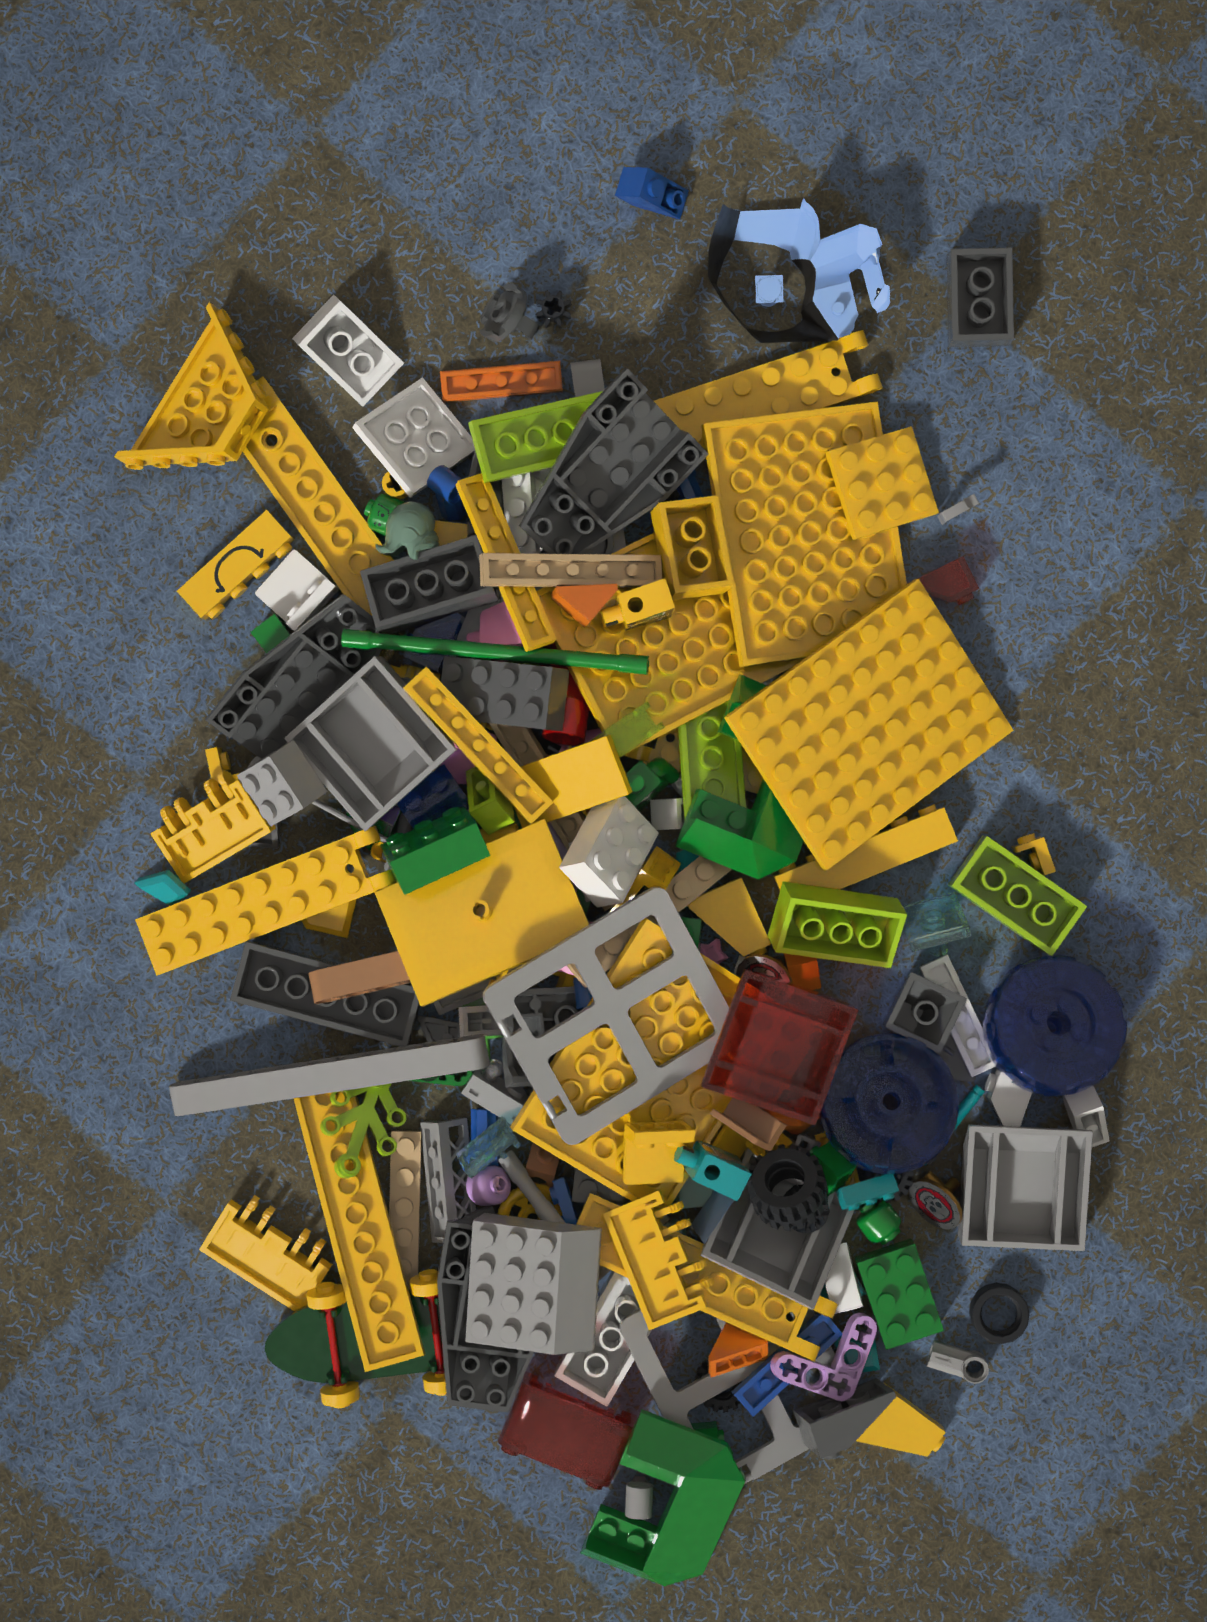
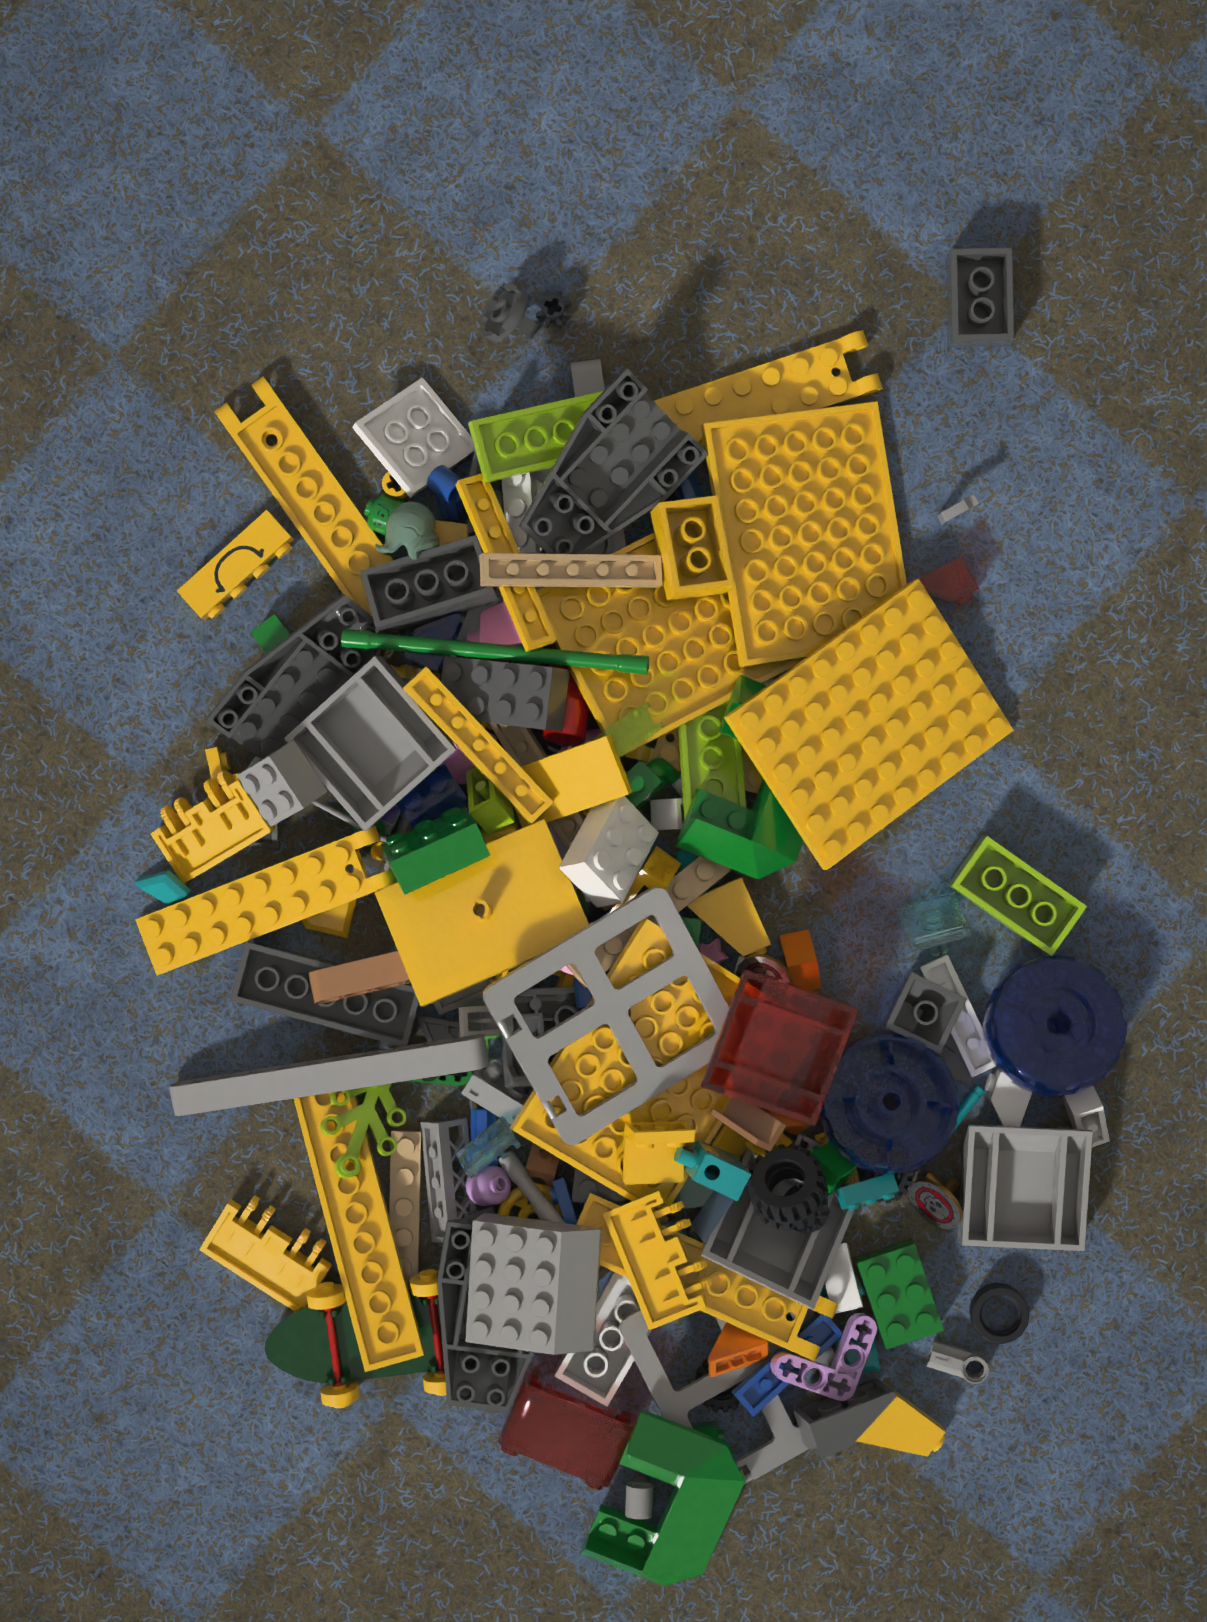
(207, 408): yellow piece -> none
(296, 590): white bracket -> none
(348, 350): white slope -> none
(501, 381): orange tile -> none
(583, 601): orange slope -> none
(651, 191): blue slope -> none
(651, 599): yellow torso -> none
(825, 263): light blue piece -> none
(836, 925): lime brick -> none
(879, 853): yellow brick -> none
(879, 1222): green head -> none
(882, 482): yellow plate -> none
(1041, 857): yellow bracket -> none

